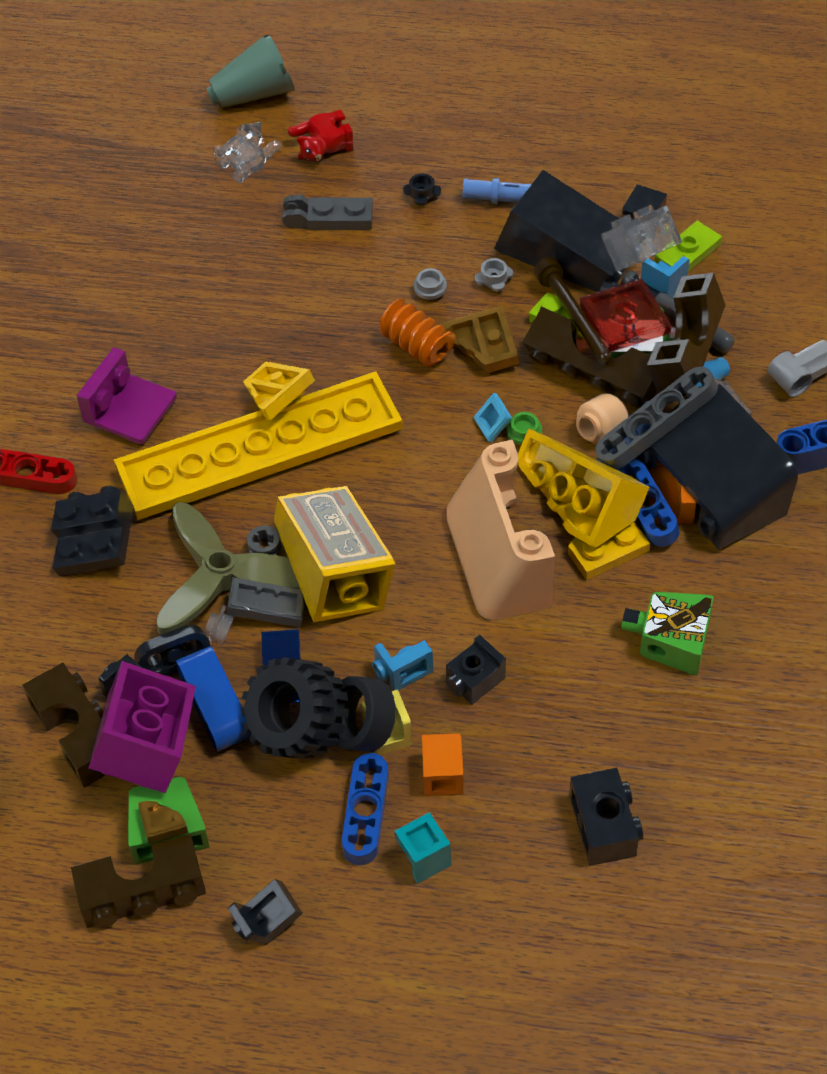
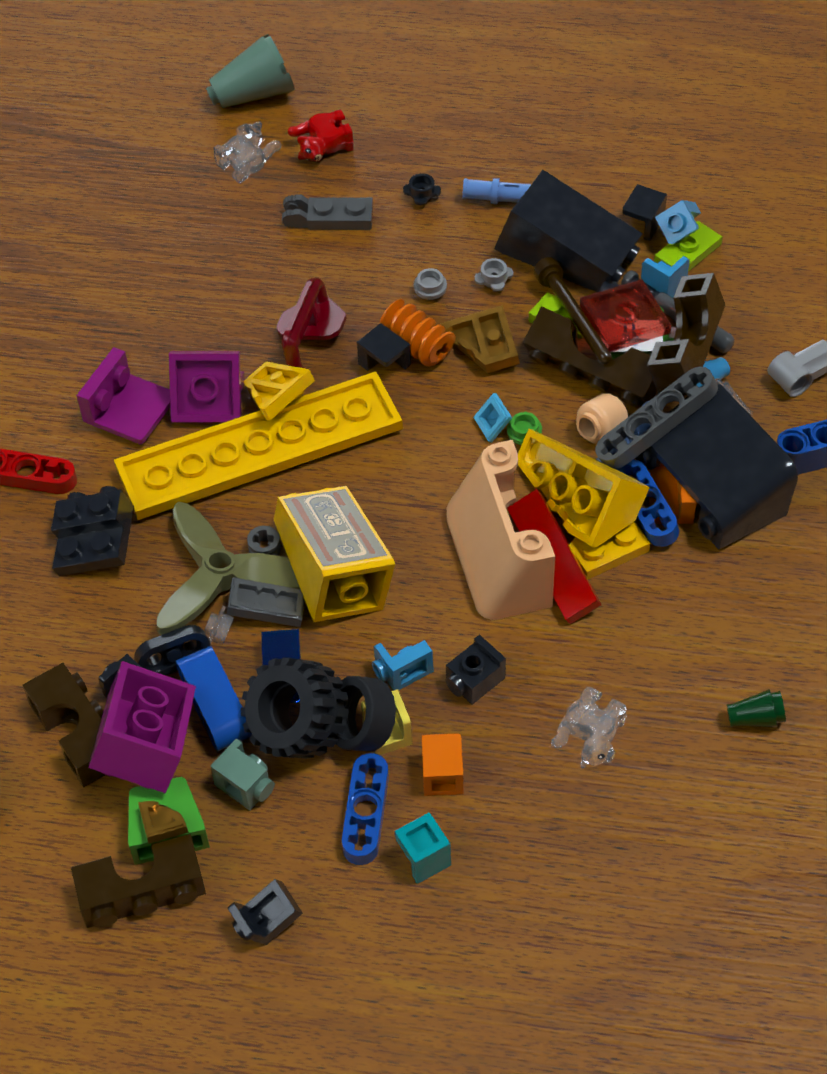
(205, 386): none -> magenta bracket
(242, 776): none -> sand green brick
(310, 319): none -> dark red piece
(383, 347): none -> black panel
(571, 586): none -> red tile
(593, 725): none -> clear animal
(605, 838): black brick -> none
(640, 238): clear brick -> none
(672, 628): torso -> none
(679, 221): none -> dark azure bracket
(759, 710): none -> dark green cone

